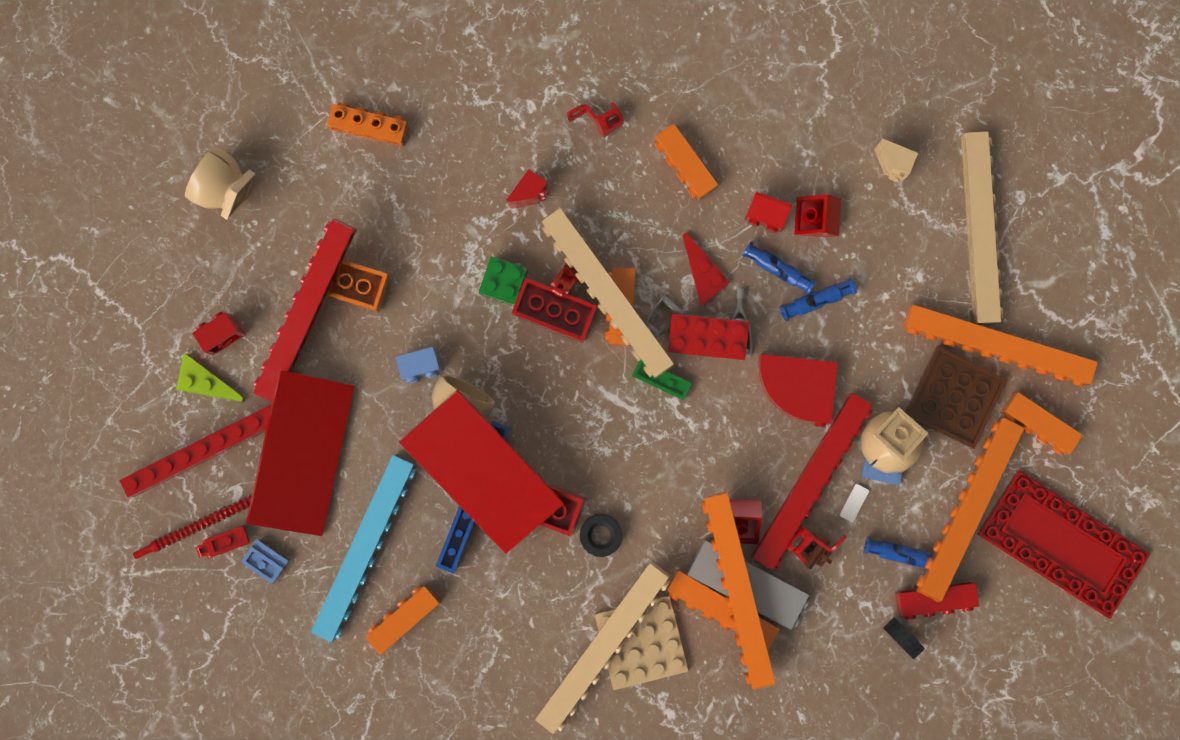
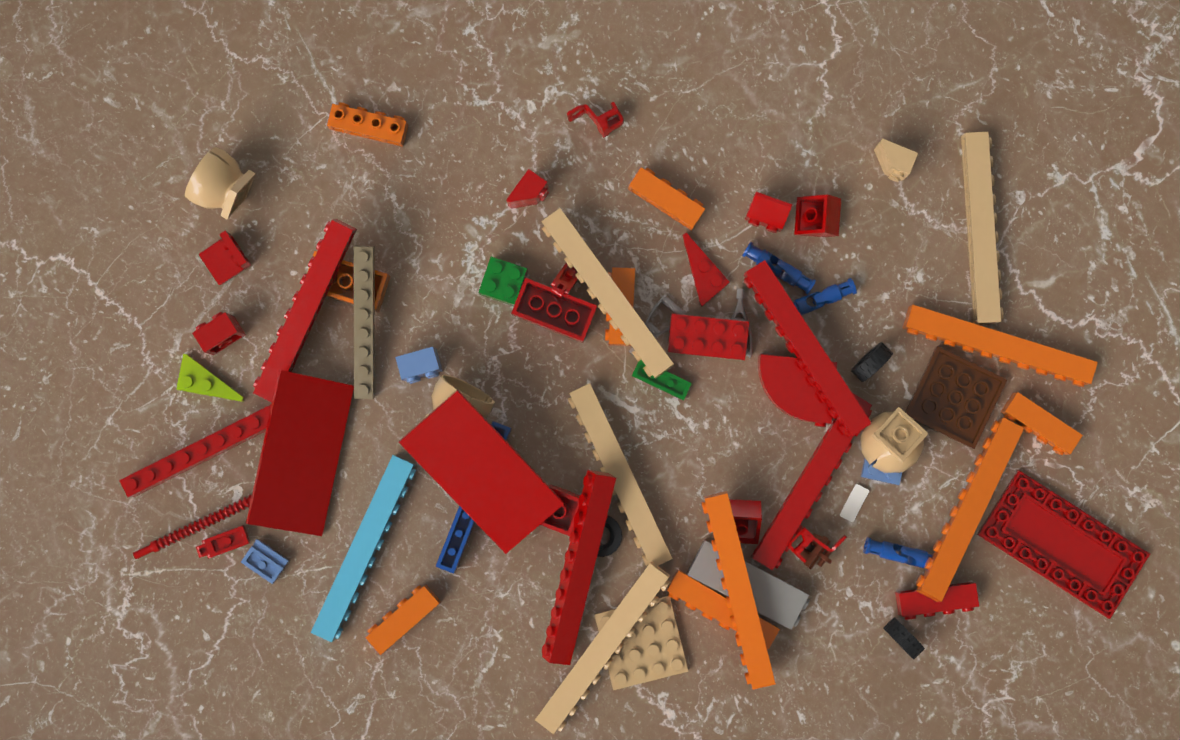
(224, 258): none -> red bracket
(364, 322): none -> dark tan plate
(578, 567): none -> red brick
(625, 487): none -> tan brick
(666, 198): none -> orange brick
(685, 162): orange brick -> none
(806, 348): none -> red brick
(872, 362): none -> black tyre

